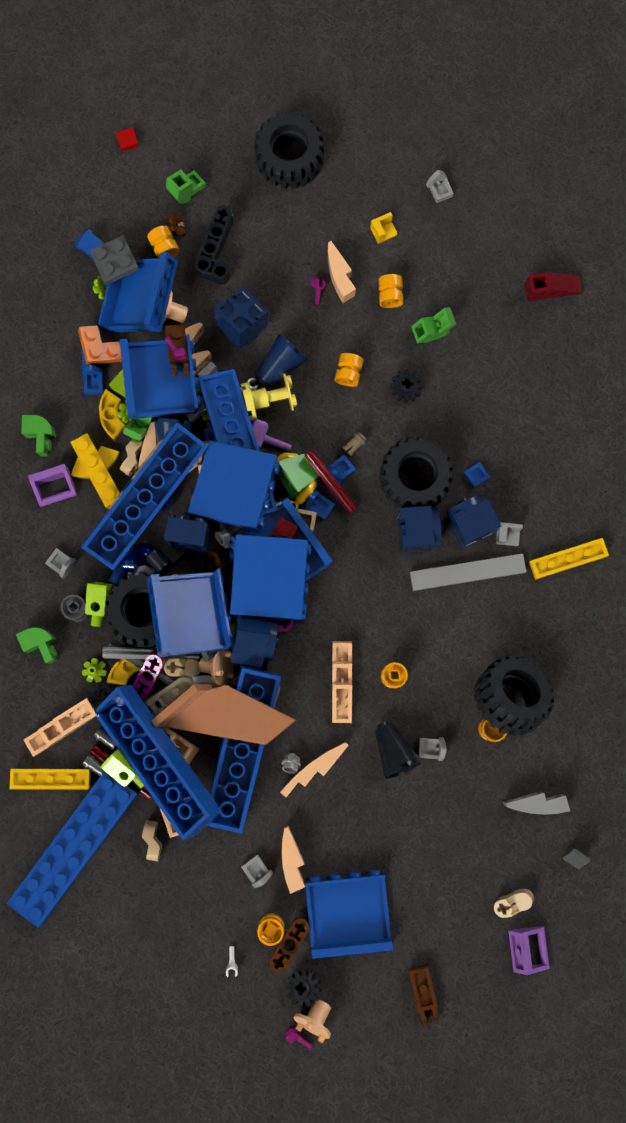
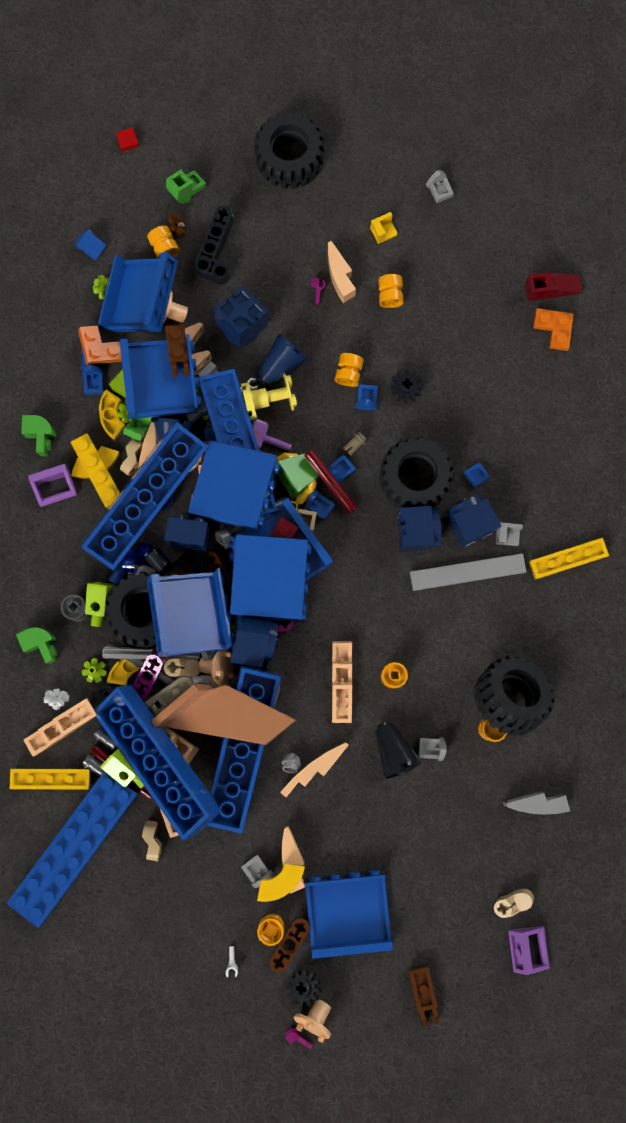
(56, 698): none -> white plant
(61, 563): light grey tile -> none
(114, 260): dark grey plate -> none
(179, 353): magenta hand -> none
(281, 884): none -> yellow tile
(367, 397): none -> blue tile
(434, 327): bright green brick -> none
(558, 323): none -> orange plate
(575, 858): dark grey slope -> none

